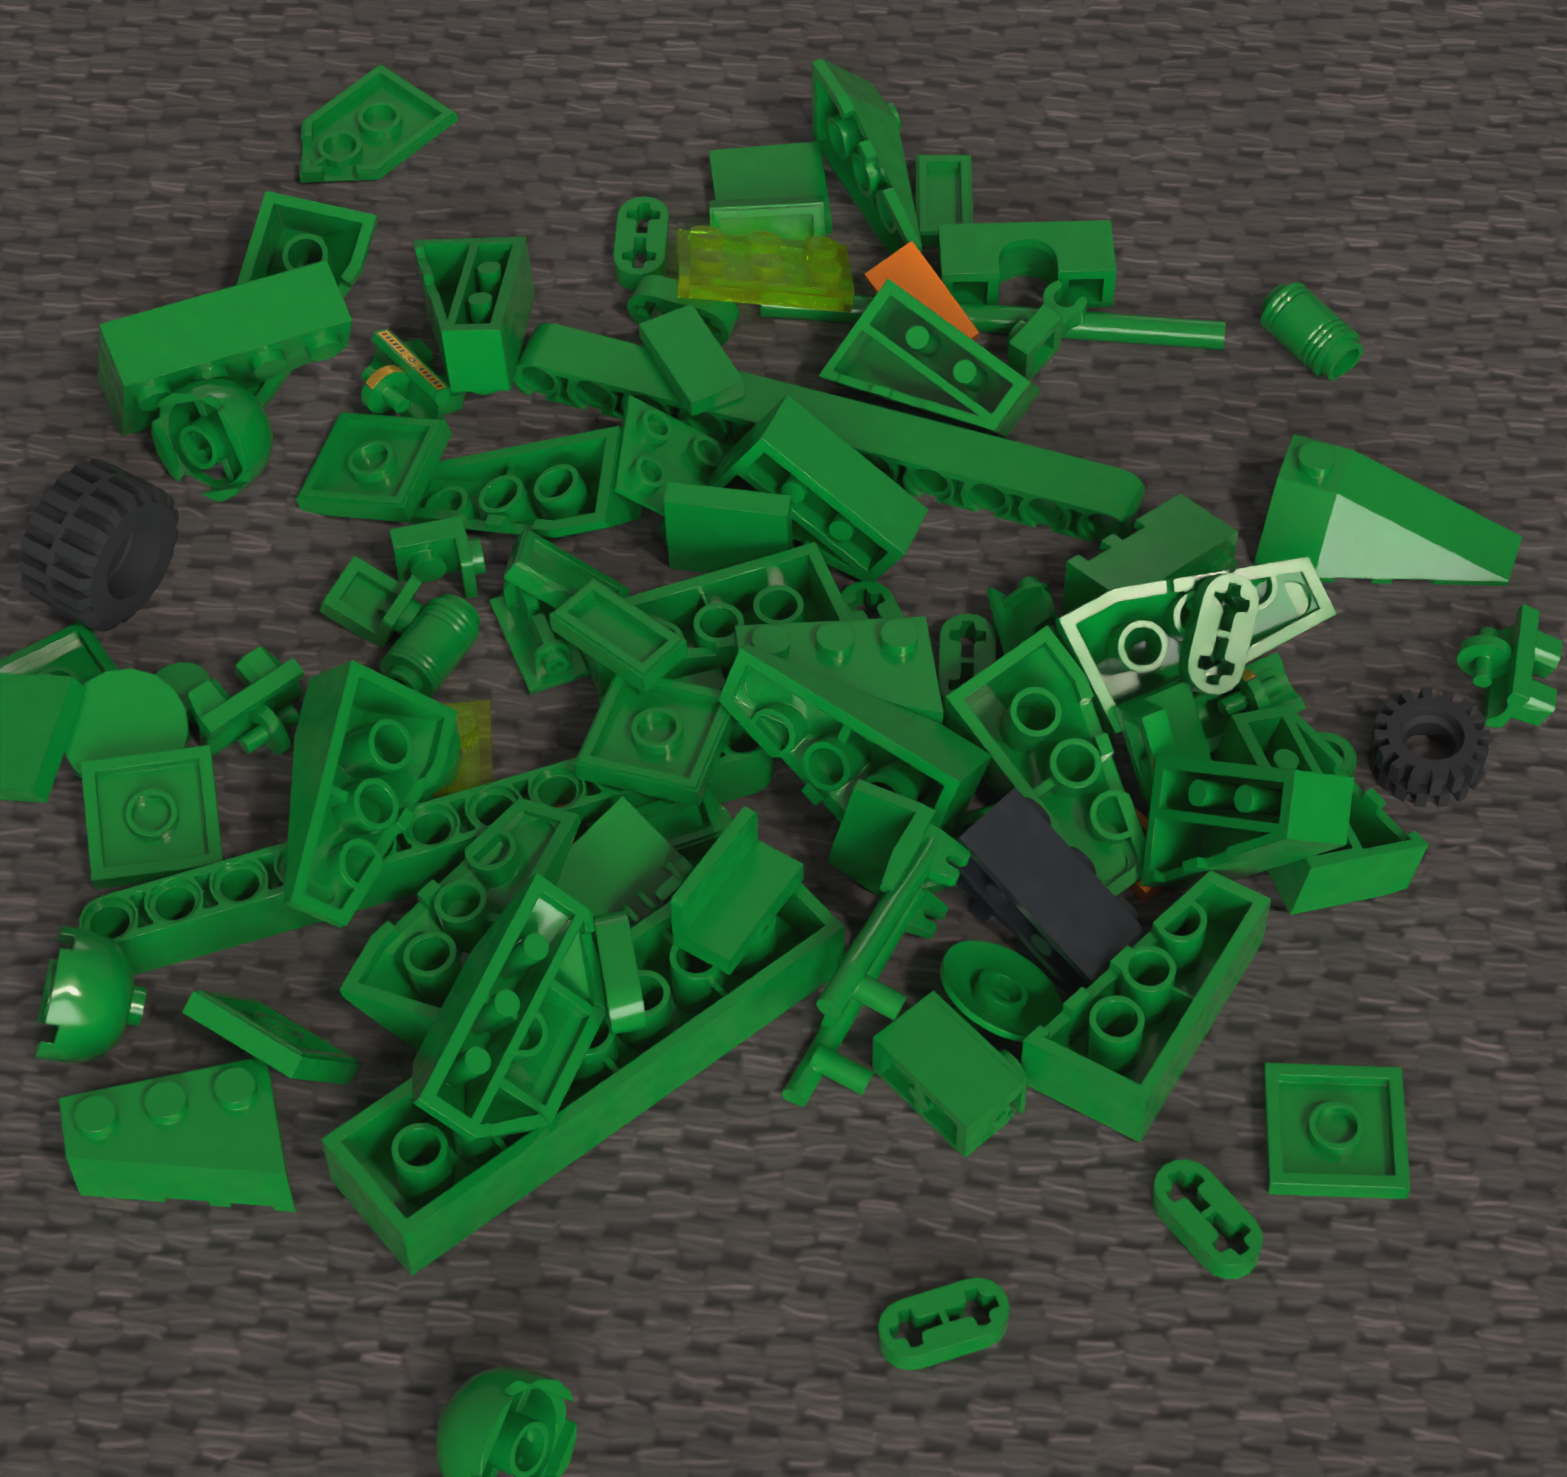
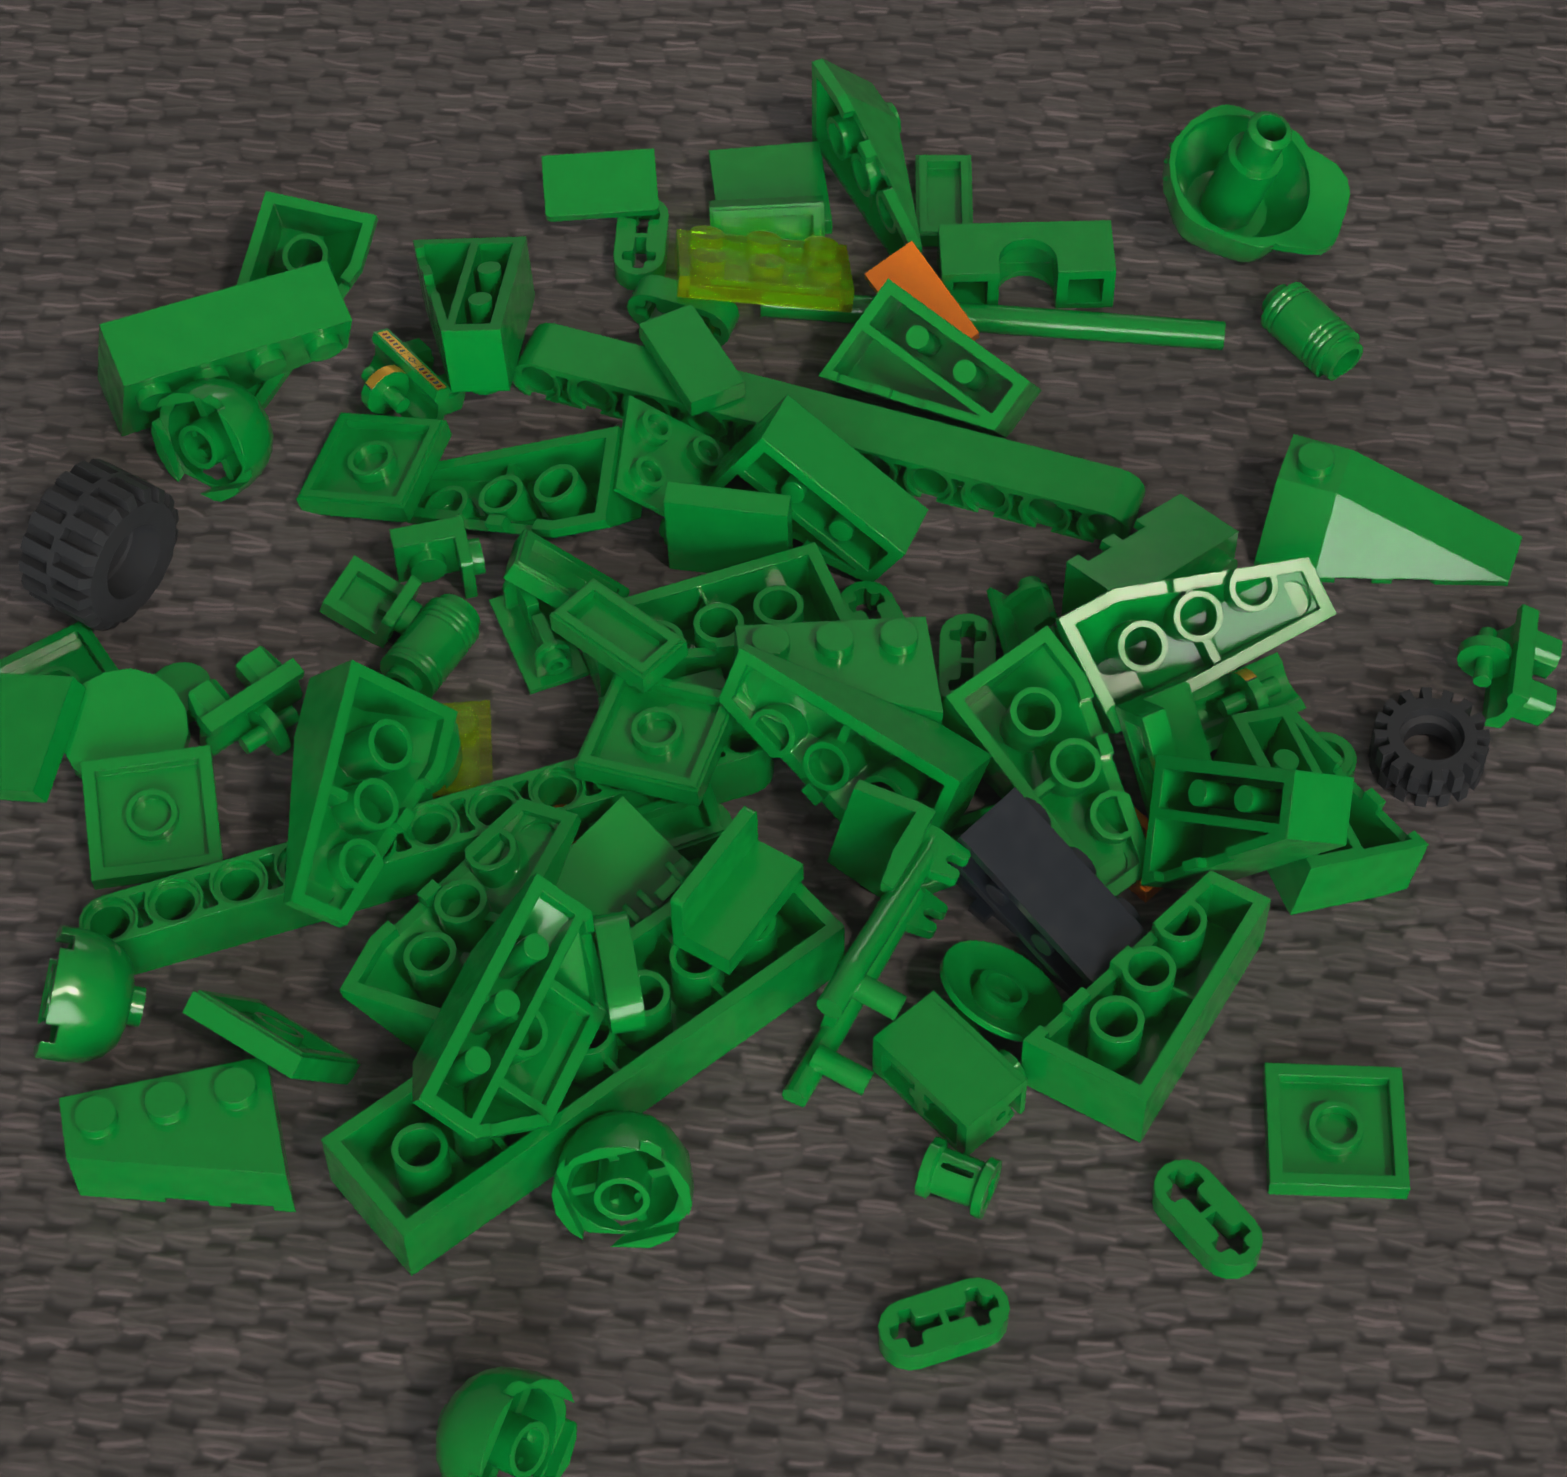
(370, 129): green tile -> none
(600, 185): none -> green panel
(623, 1171): none -> green cylinder
(958, 1177): none -> green bush
(1039, 339): green plate -> none
(1233, 637): beam -> none
(1252, 187): none -> green piece

